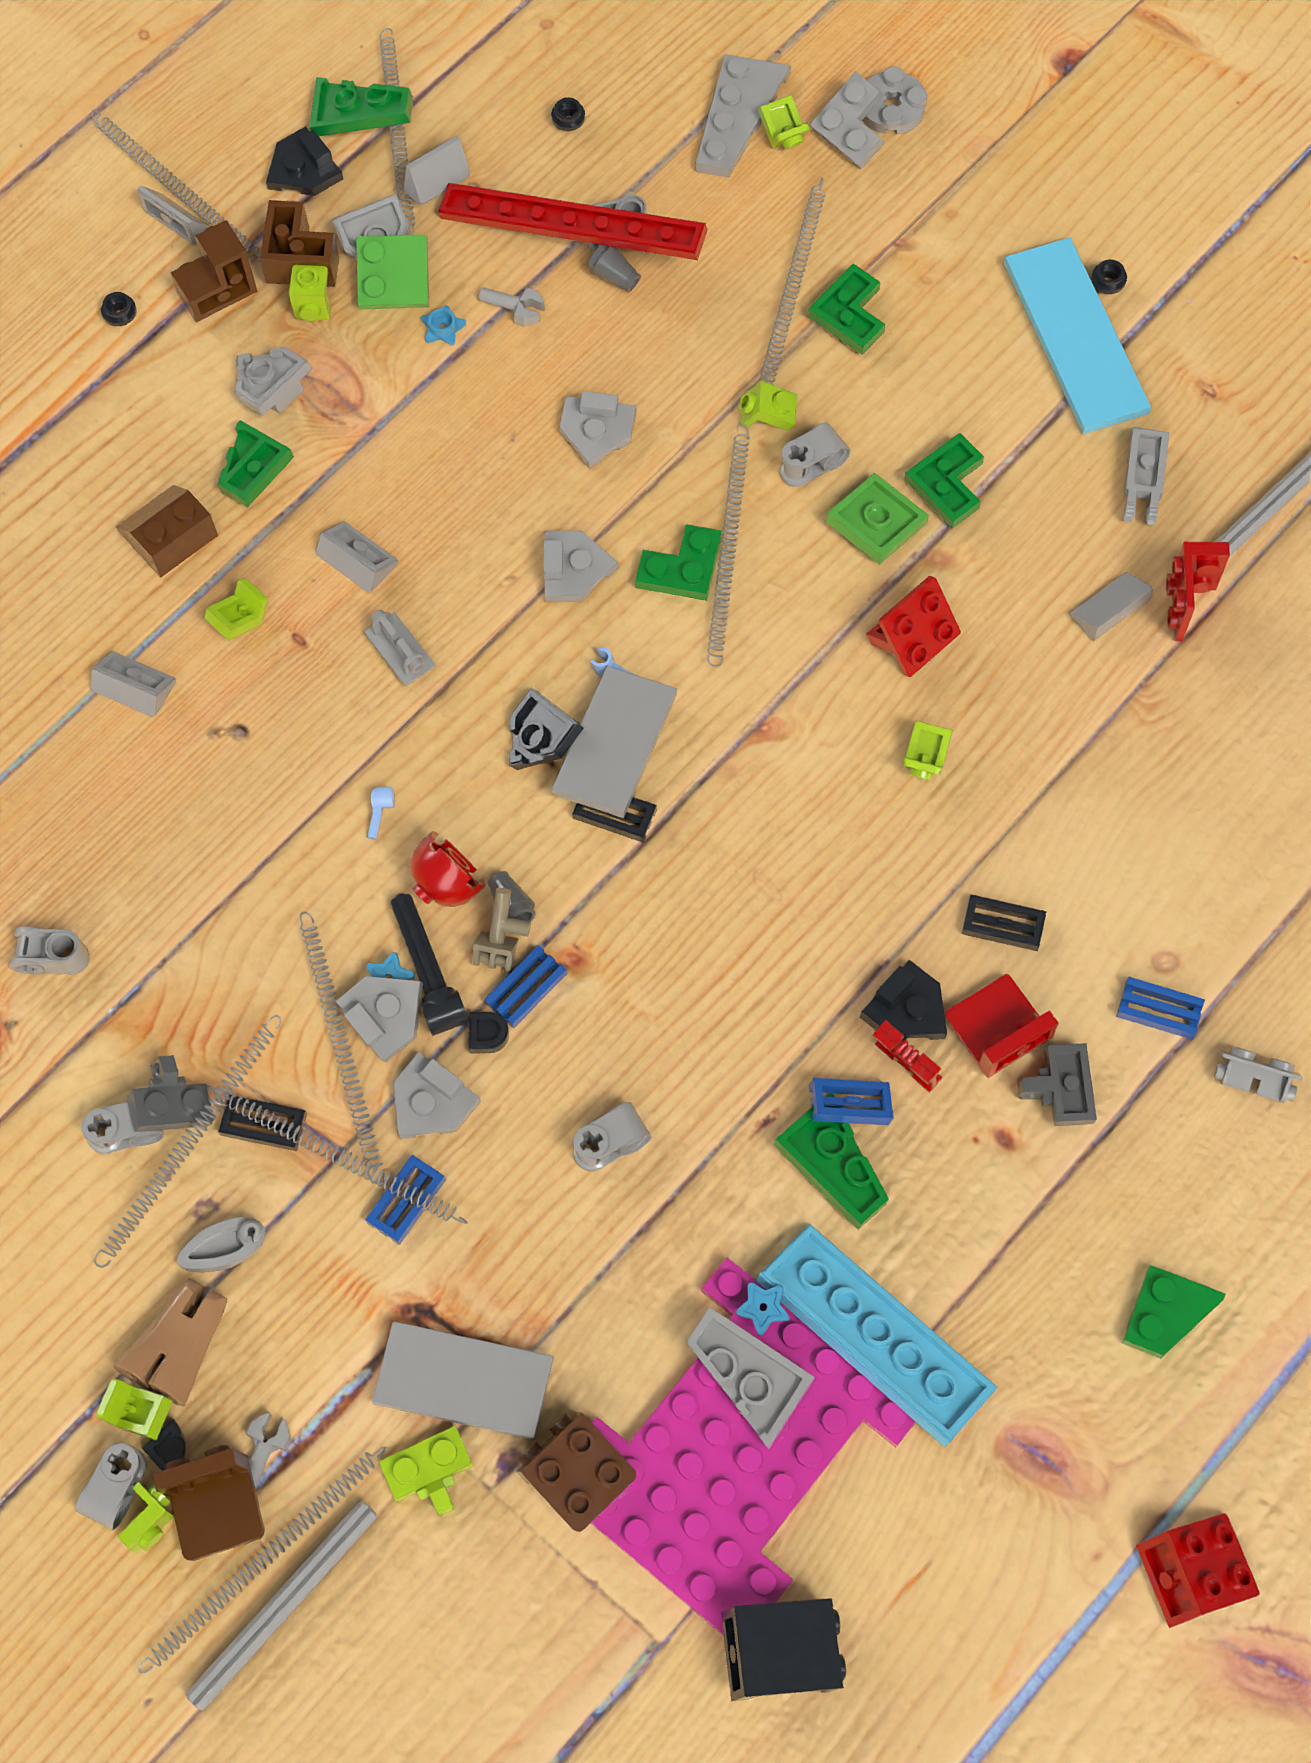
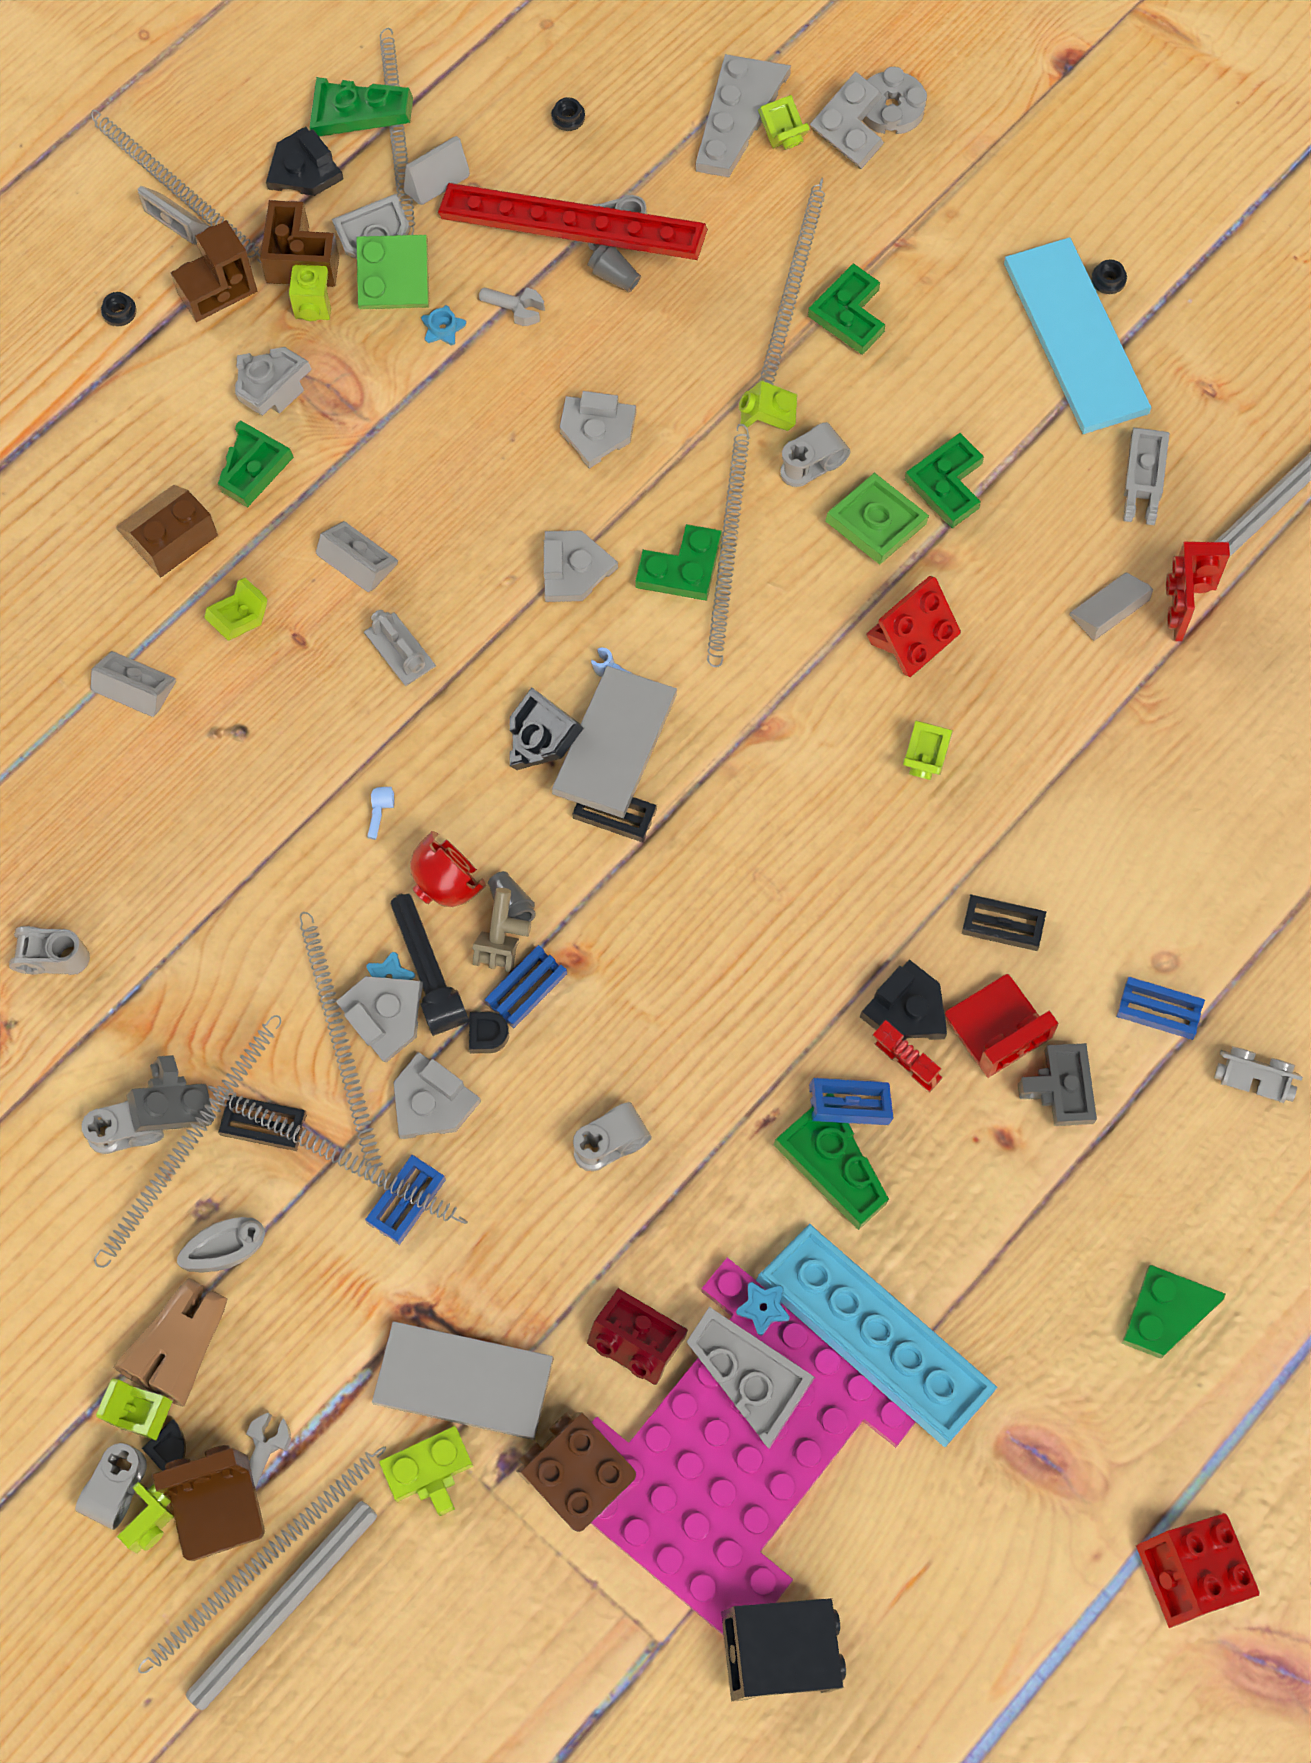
(636, 1336): none -> dark red bracket

